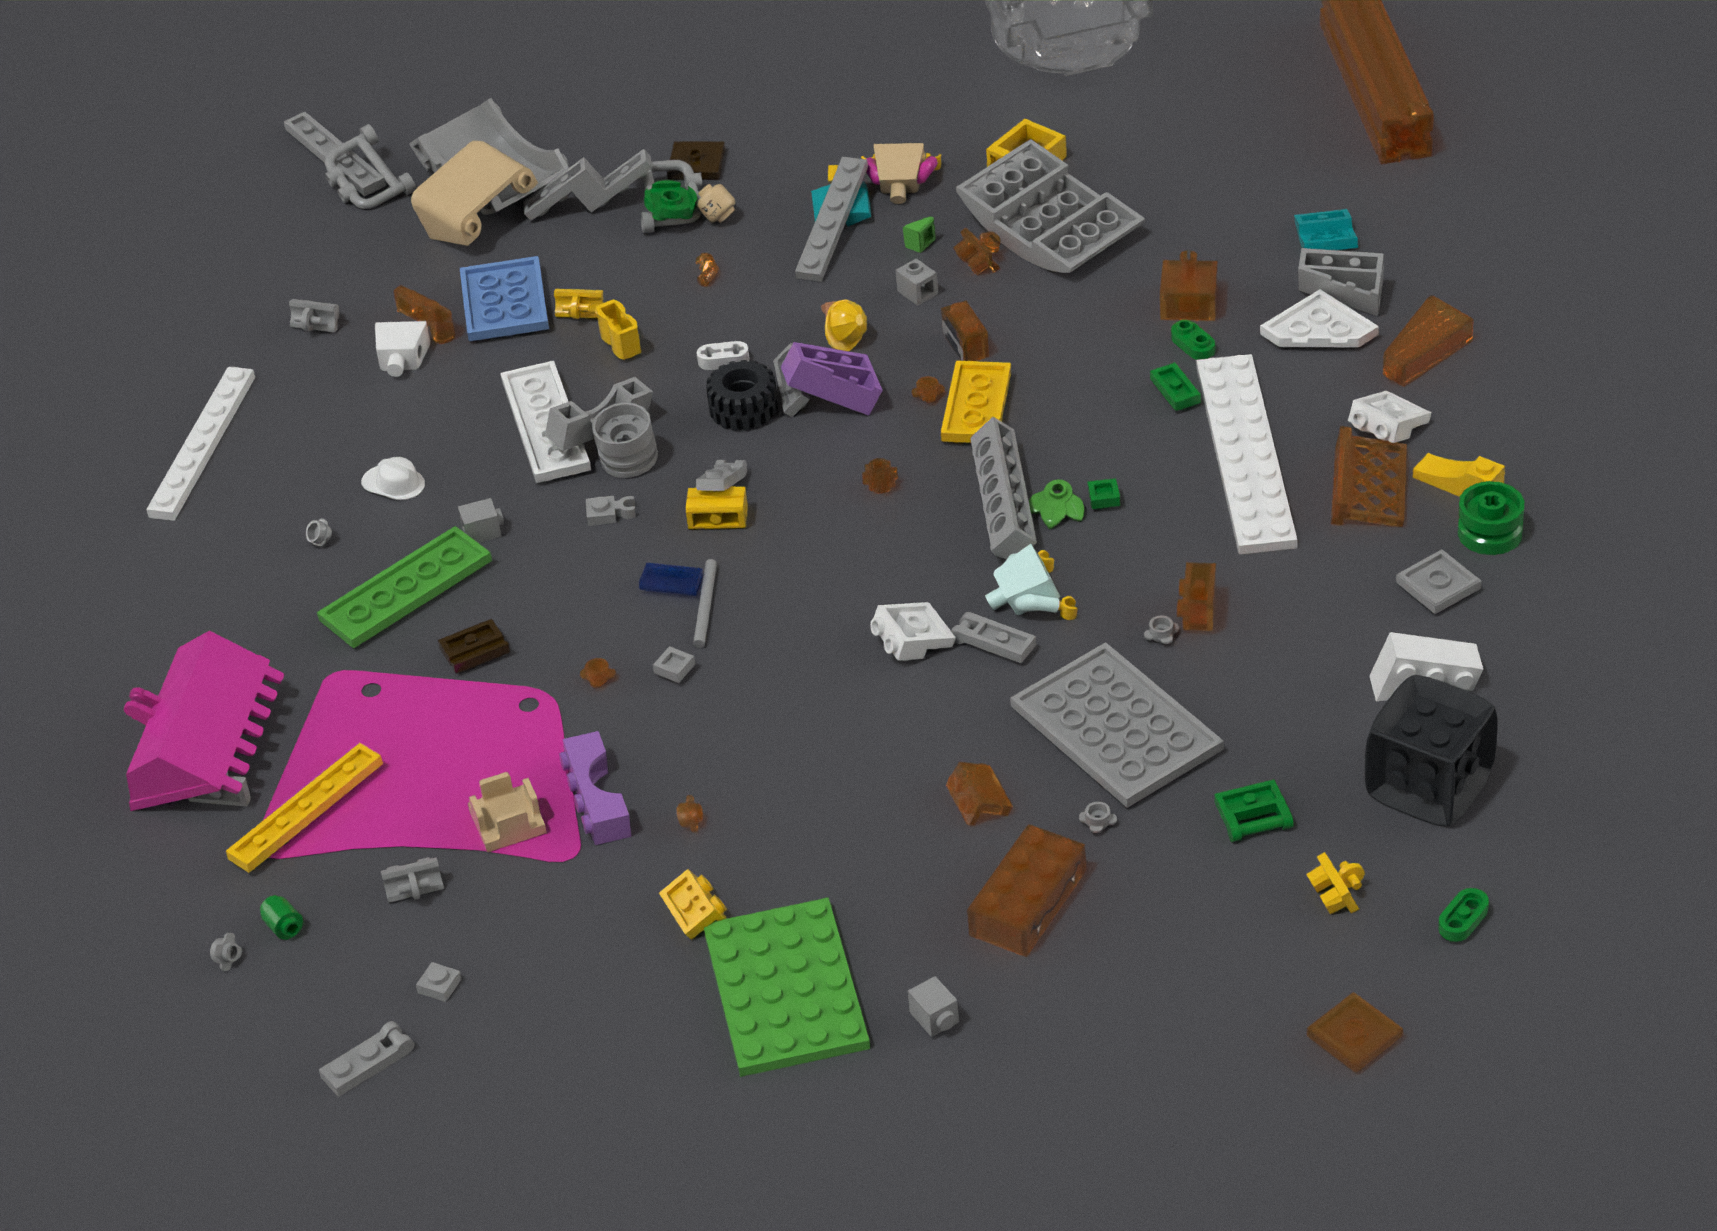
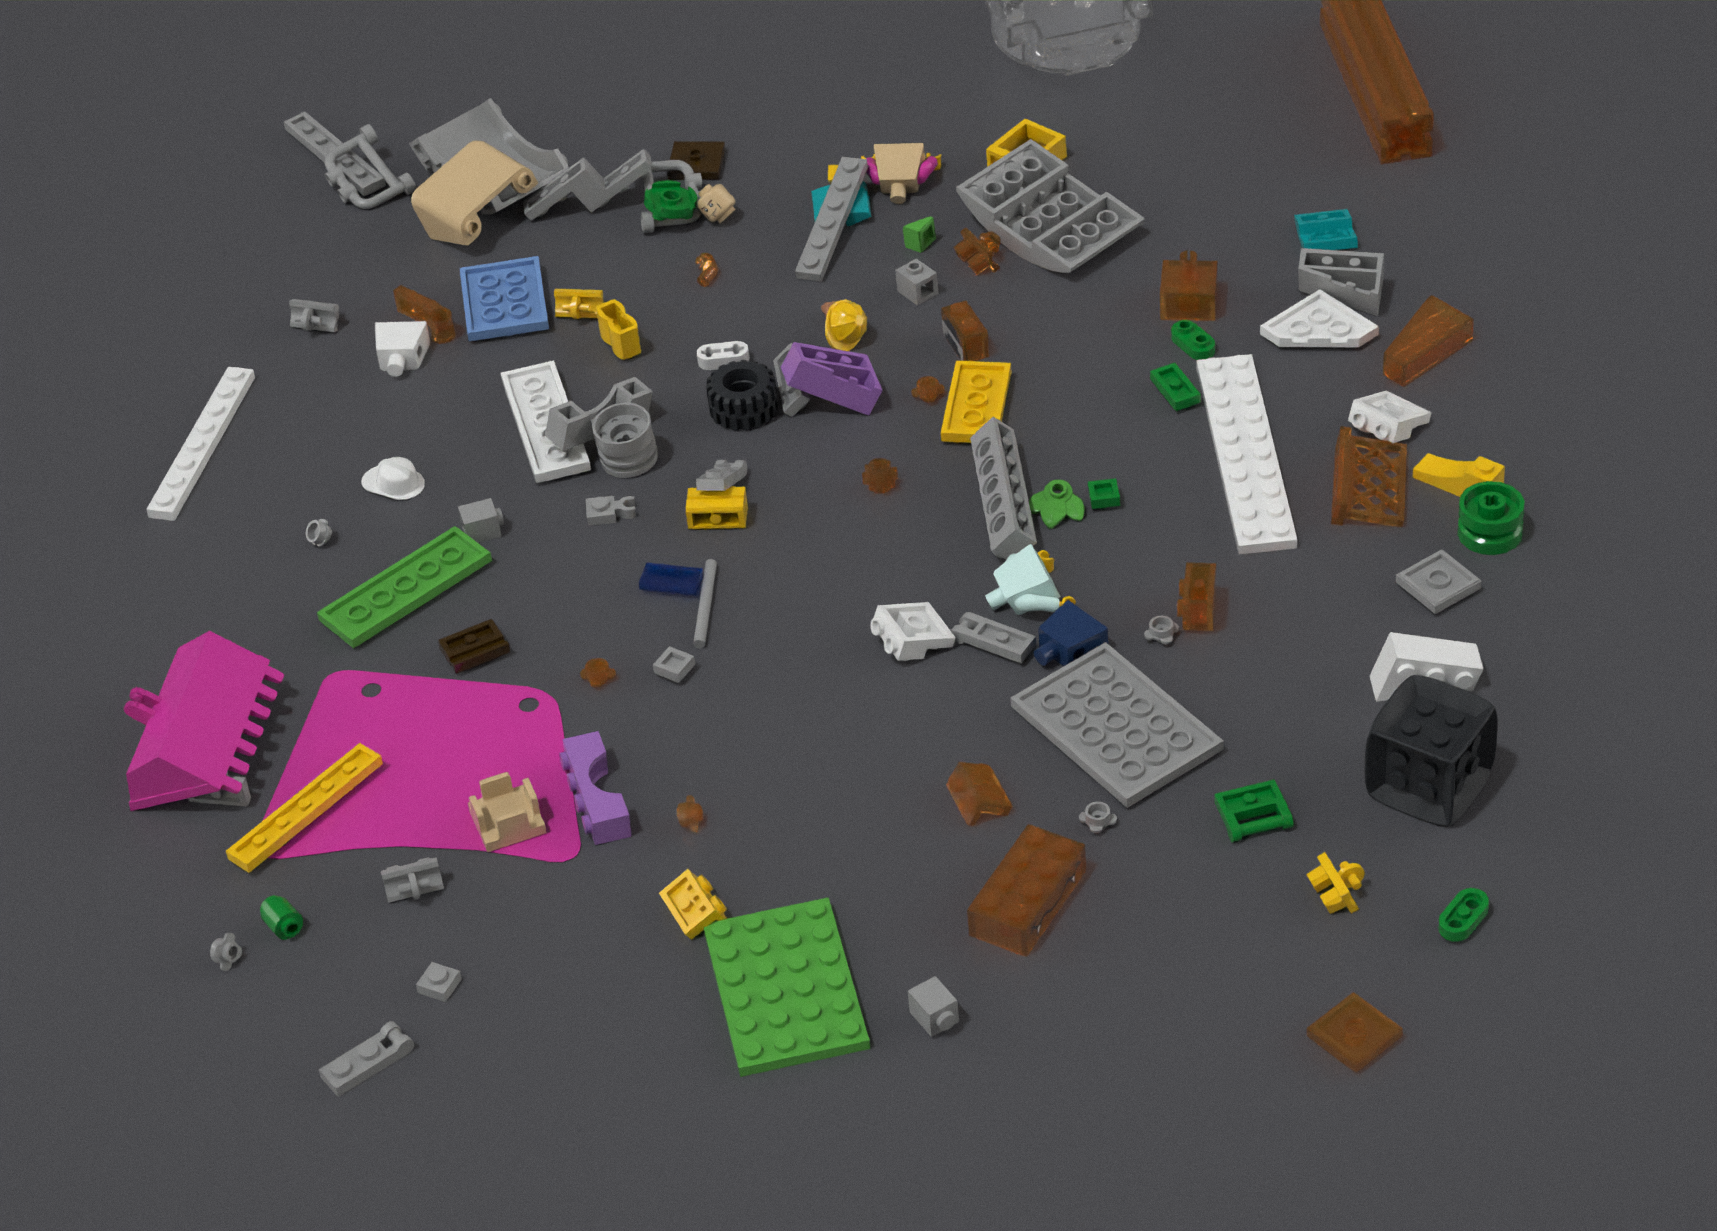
(1069, 635): none -> dark blue torso

